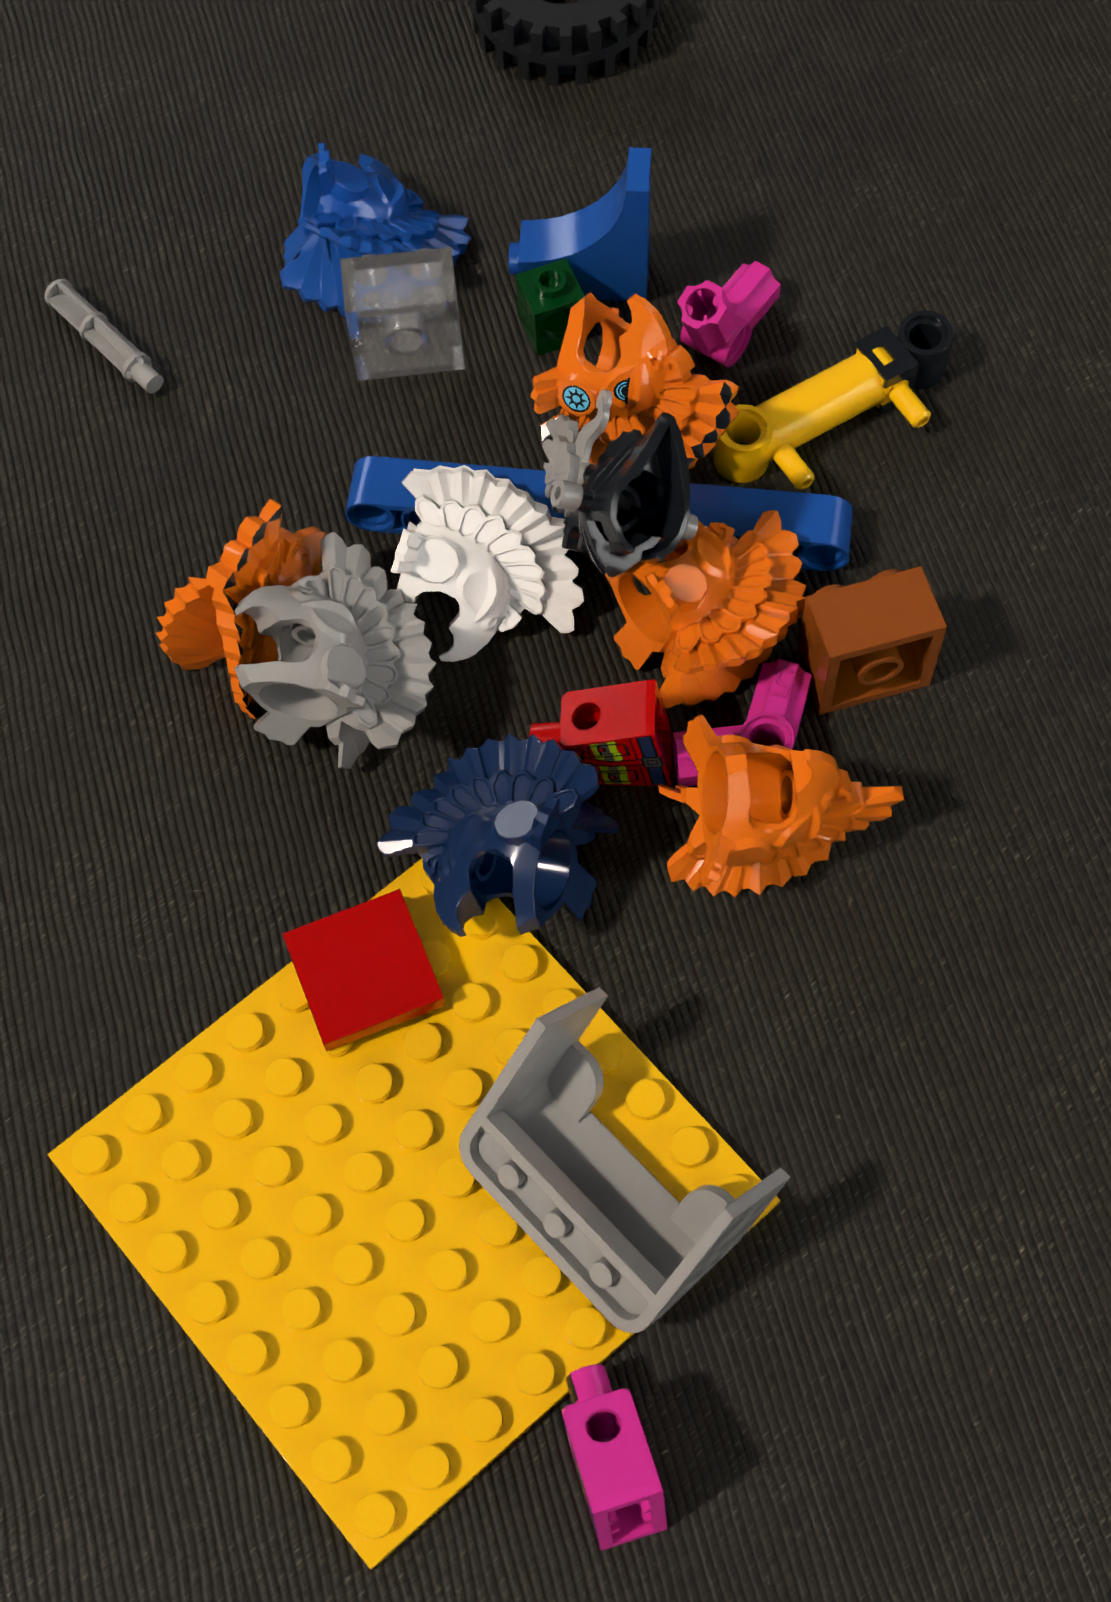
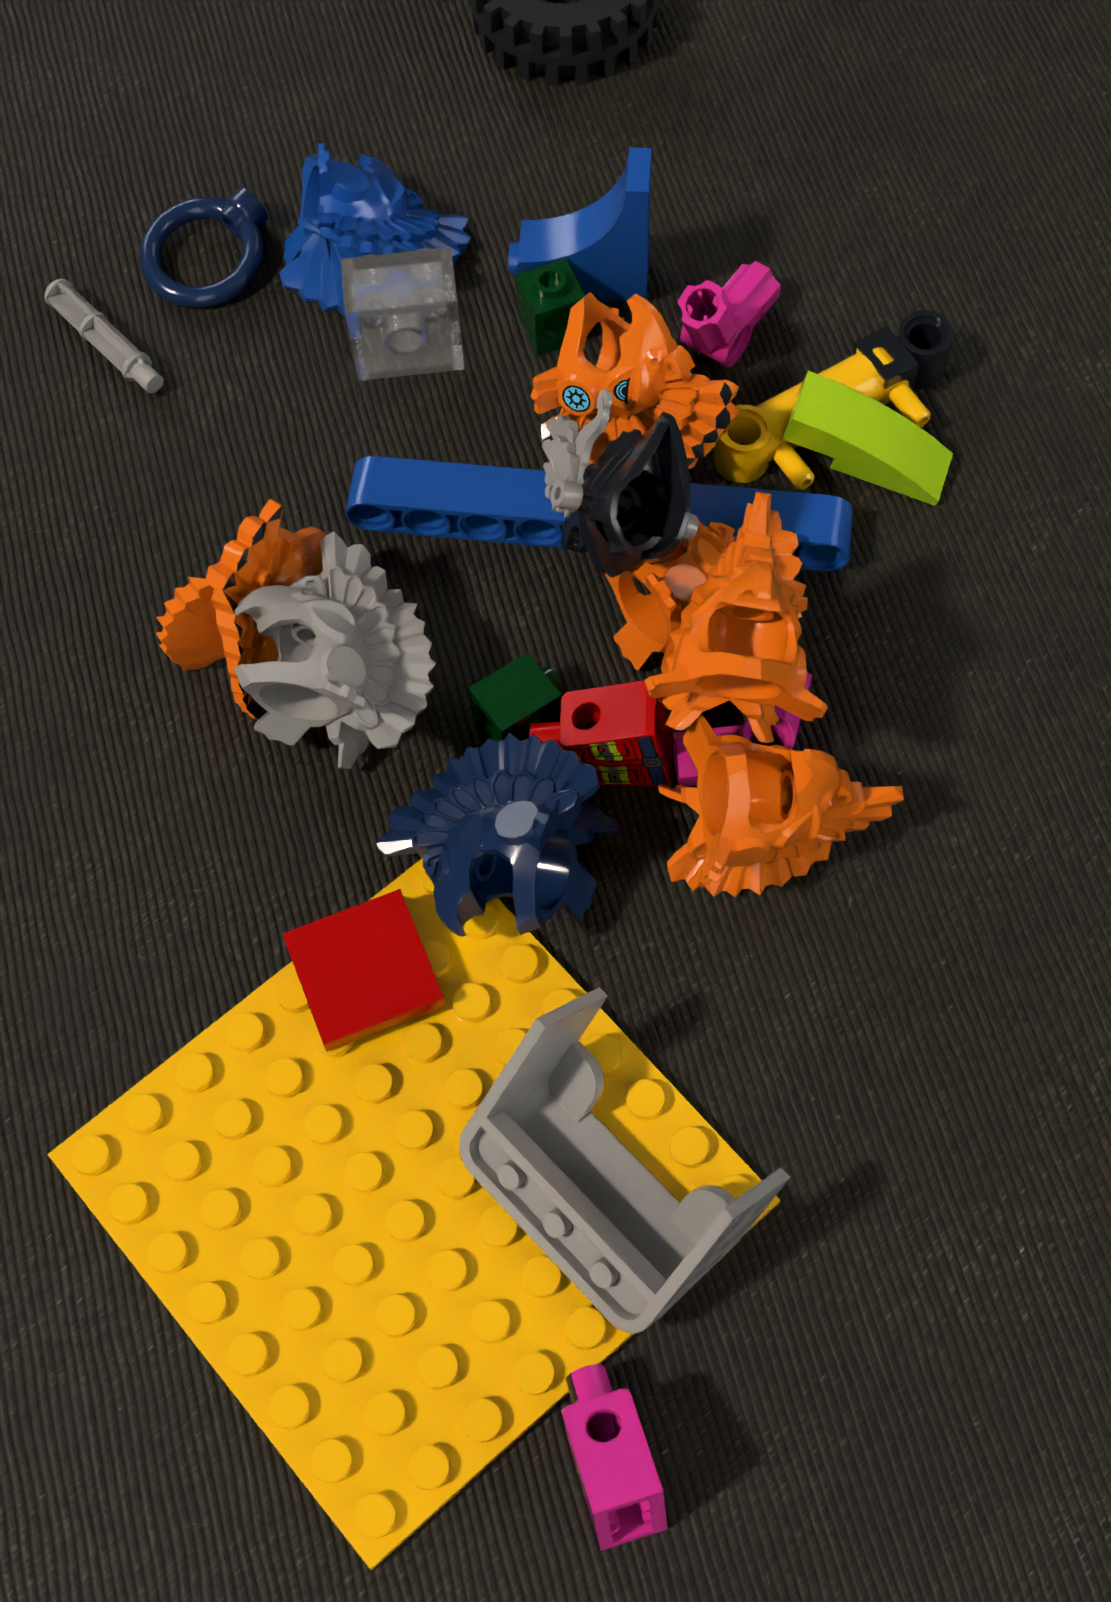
(240, 215): none -> dark blue piece
(488, 552): white piece -> none
(516, 698): none -> dark green brick
(739, 639): none -> orange piece
(867, 439): none -> lime slope
(870, 639): dark orange brick -> none

